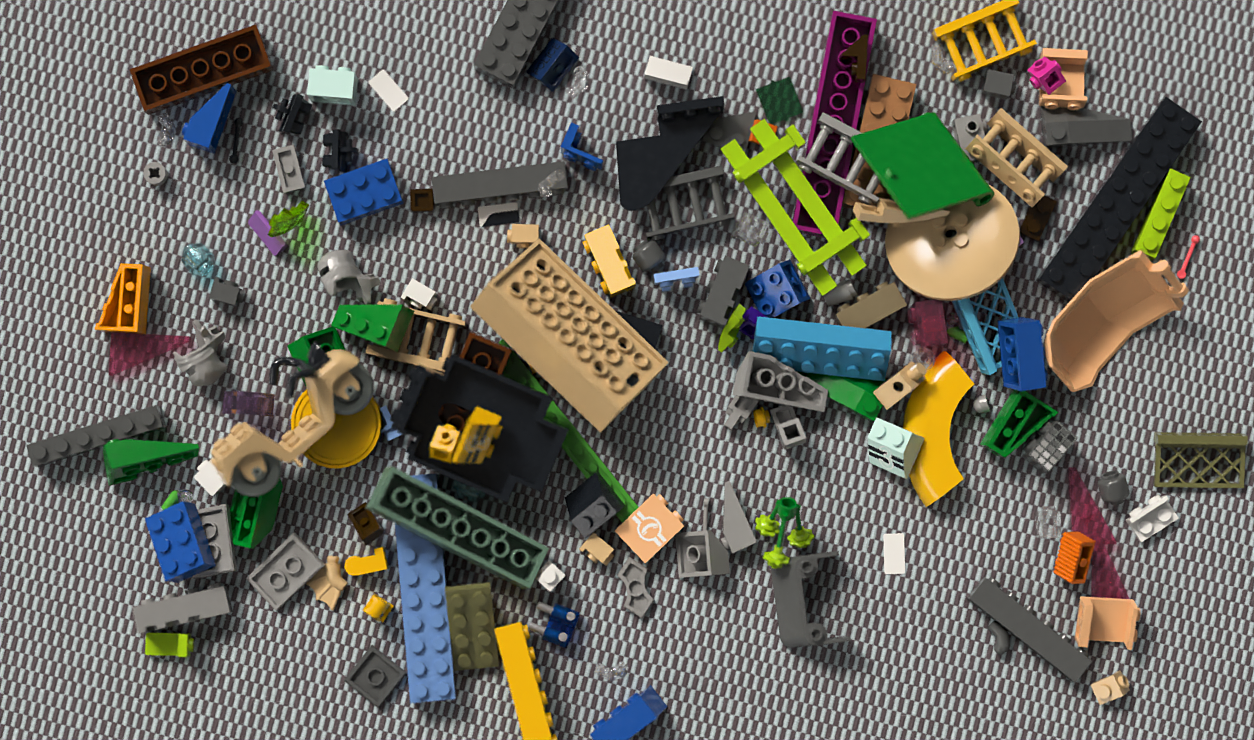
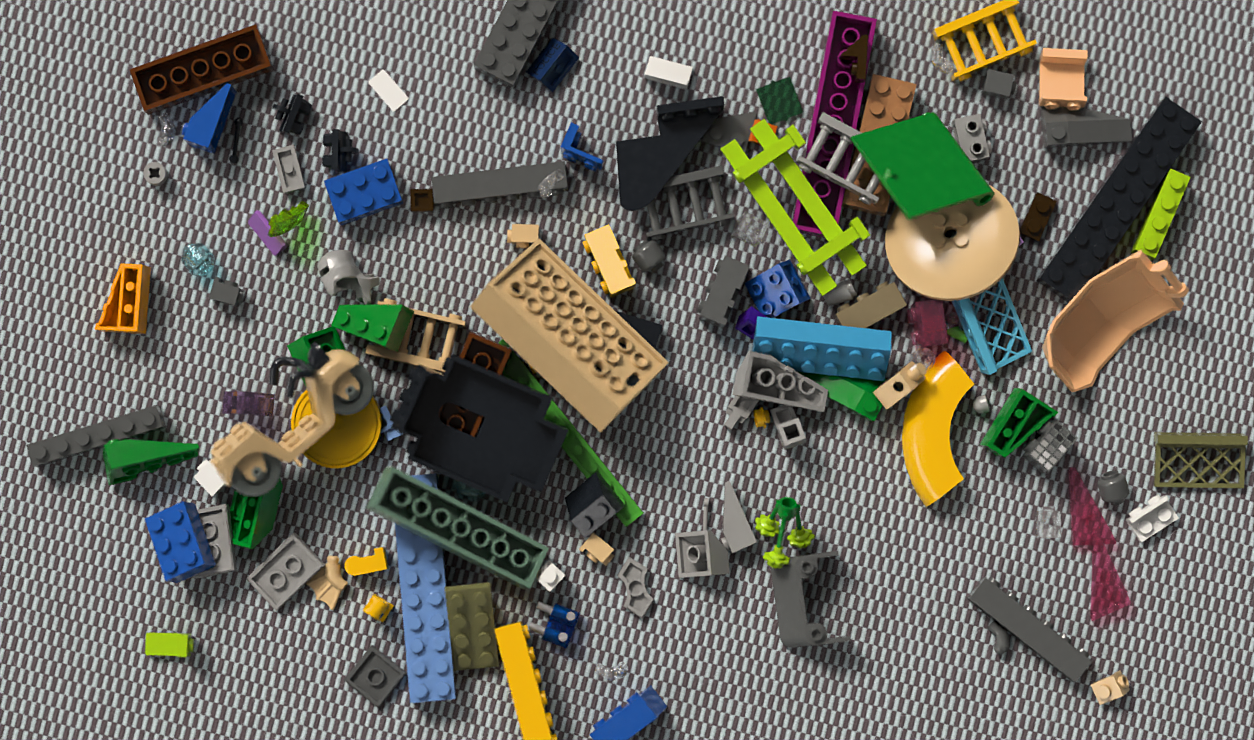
(132, 349): clear pink wing -> none
(176, 497): arm -> none
(182, 609): light grey wedge -> none
(203, 363): light grey piece -> none
(332, 85): light aqua brick -> none
(366, 524): dark brown slope -> none
(420, 295): white brick -> none
(444, 443): yellow brick -> none
(478, 437): yellow slope -> none
(498, 214): sticker -> none
(580, 82): clear arm -> none
(650, 527): light nougat panel -> none
(666, 279): light blue plate -> none
(728, 336): lime slope -> none
(889, 212): tan slope -> none
(893, 447): light aqua slope -> none
(894, 553): white sticker -> none
(1022, 353): blue brick -> none
(1028, 146): tan fence -> none
(1046, 75): dark pink brick -> none
(1074, 557): orange brick -> none
(1107, 621): light nougat panel -> none
(1181, 273): coral hinge -> none

